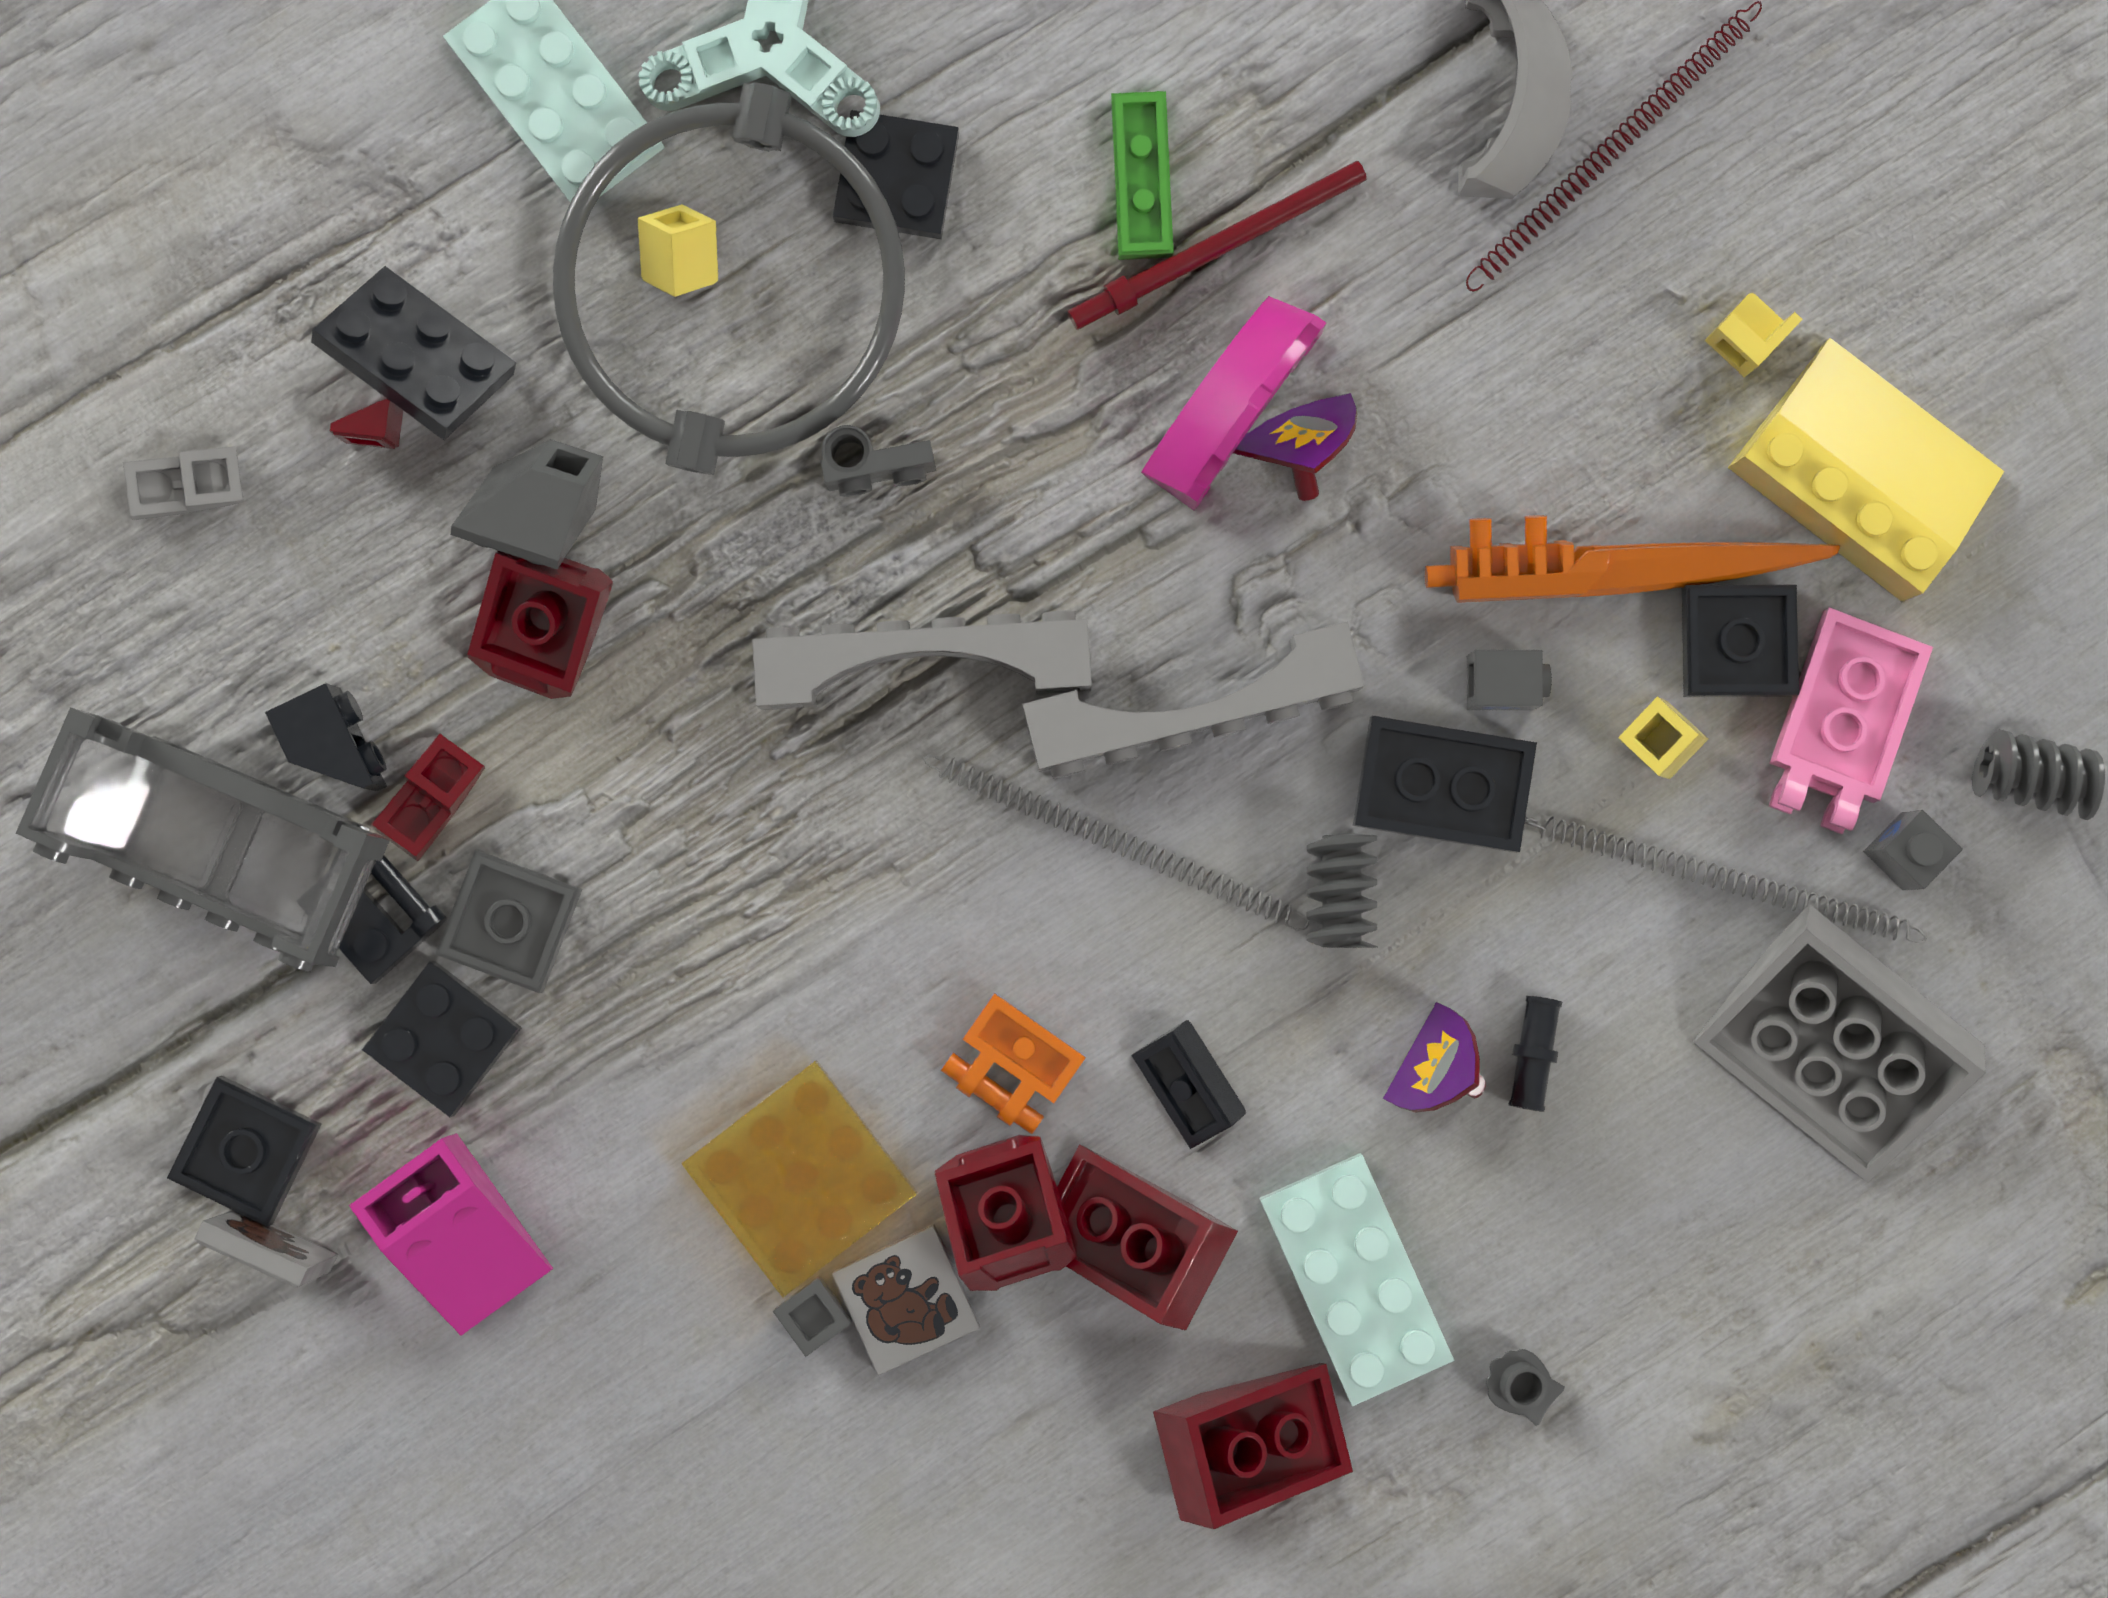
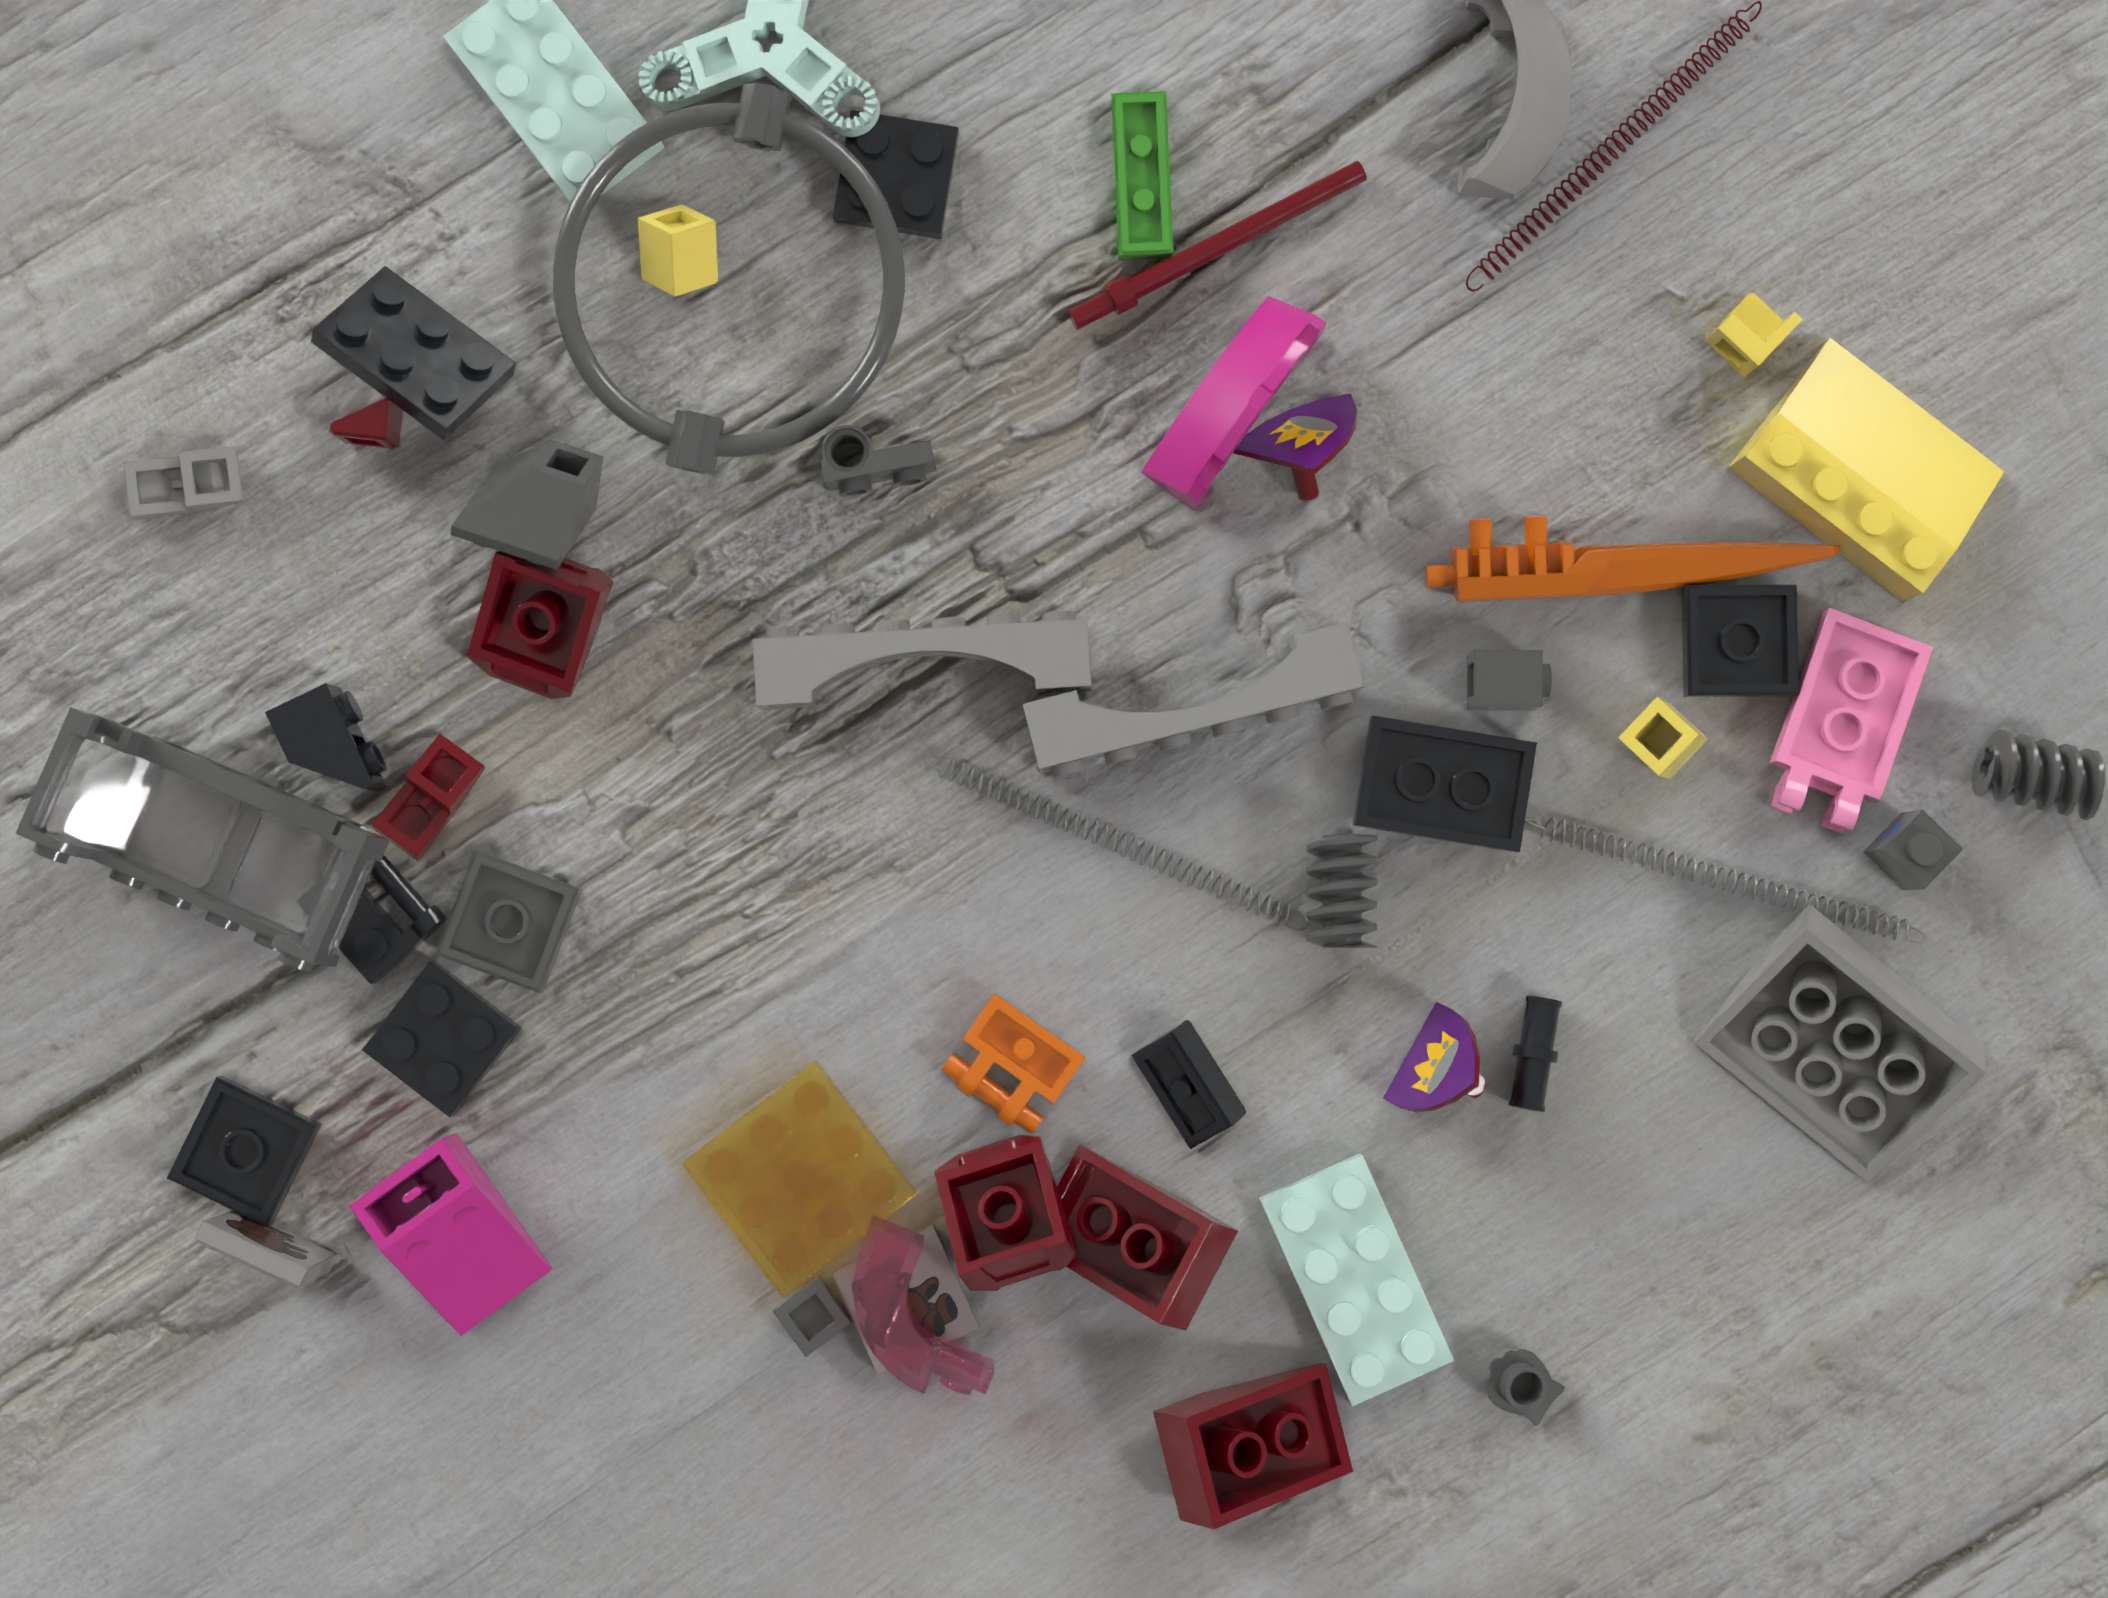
(891, 1328): none -> clear pink arch

